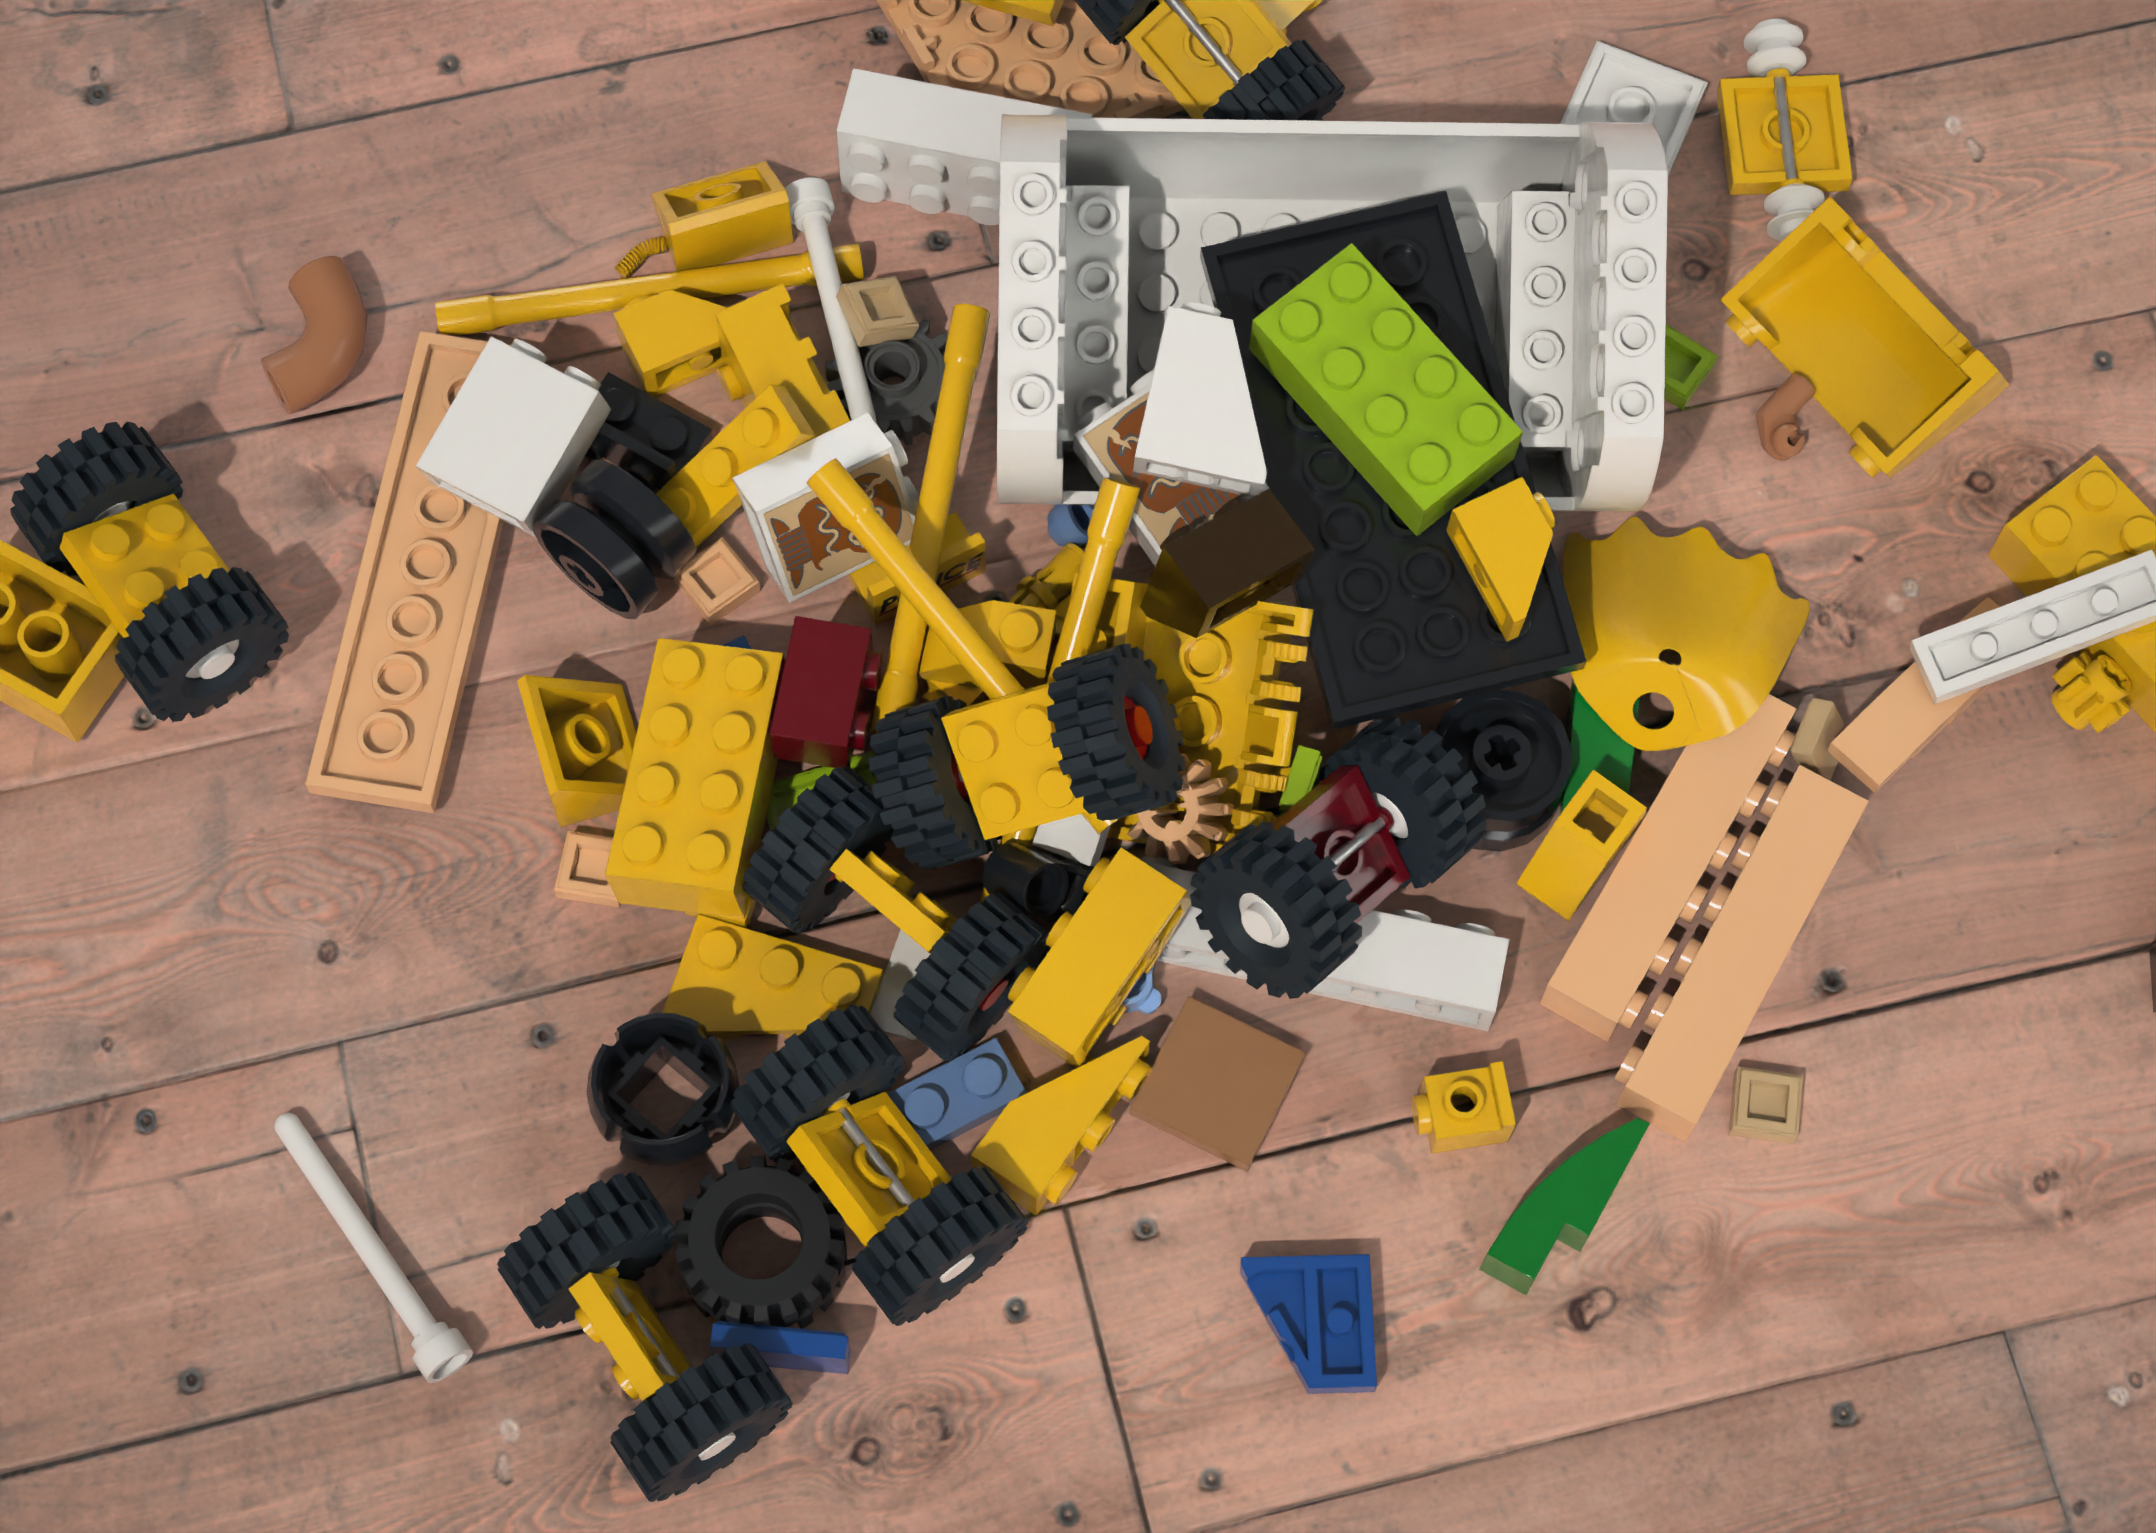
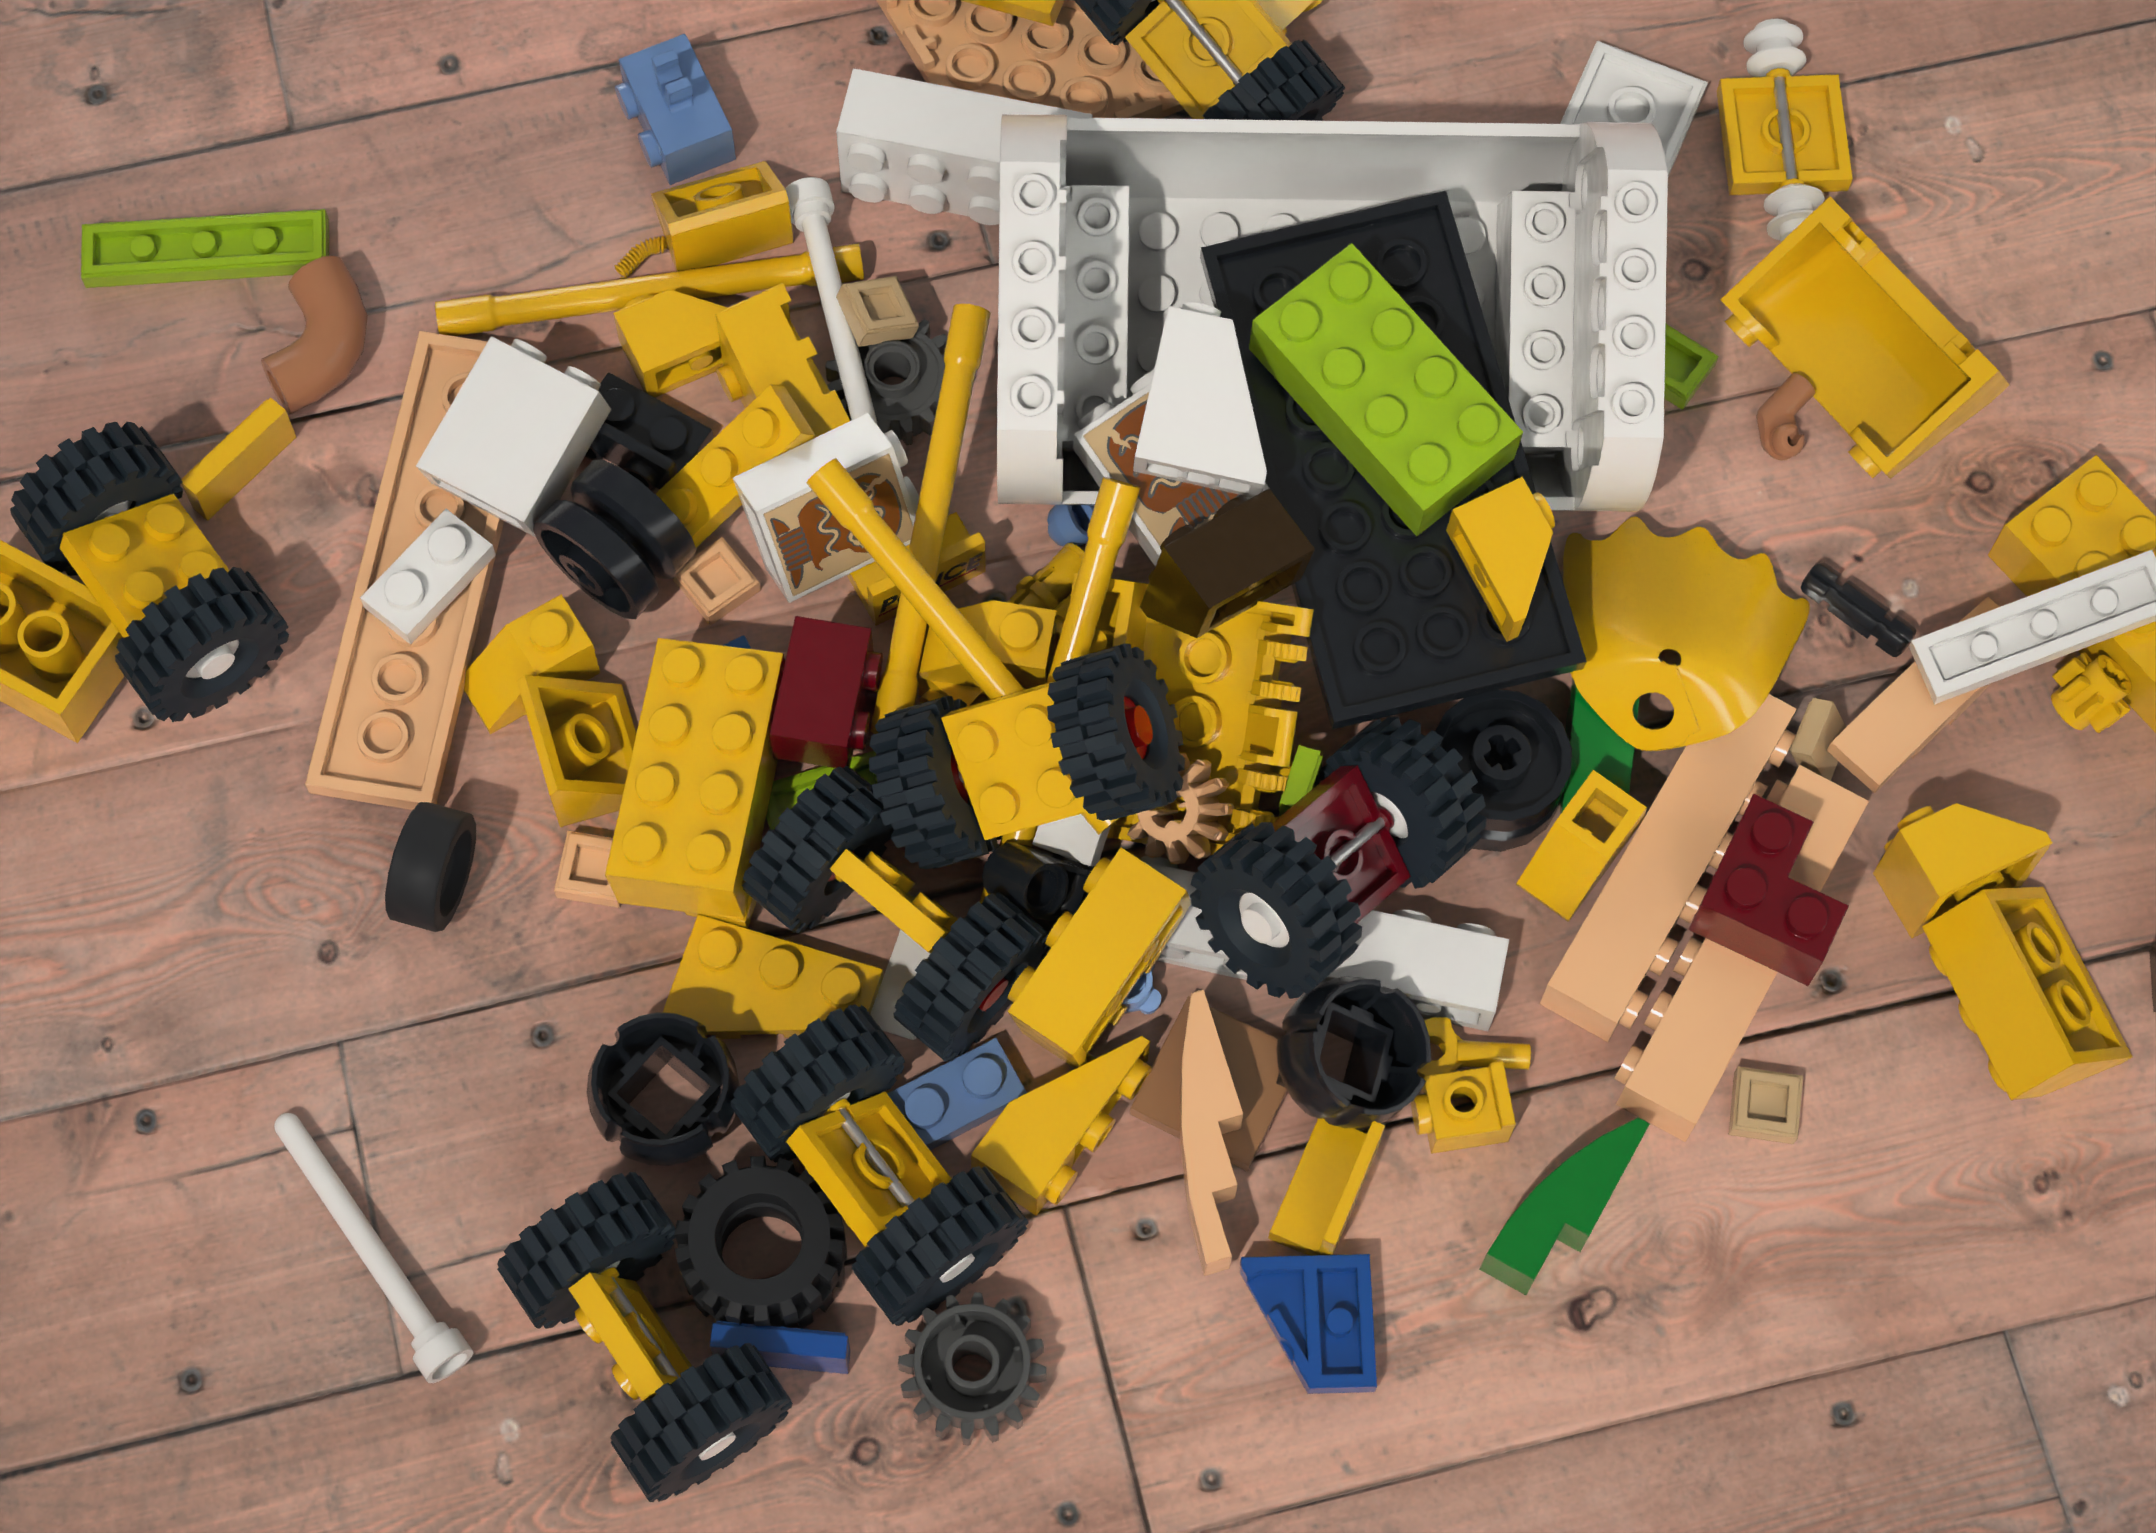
(202, 248): none -> lime tile
(238, 458): none -> yellow tile
(428, 576): none -> white plate
(430, 866): none -> black tyre
(536, 644): none -> yellow slope
(676, 110): none -> medium blue brick
(979, 1403): none -> dark grey gear
(1206, 1112): none -> light nougat slope
(1325, 1188): none -> yellow panel
(1384, 1058): none -> black piece
(1470, 1053): none -> yellow bar
(1758, 907): none -> dark red brick
(1858, 609): none -> black axle
(1952, 856): none -> yellow slope
(2025, 991): none -> yellow slope

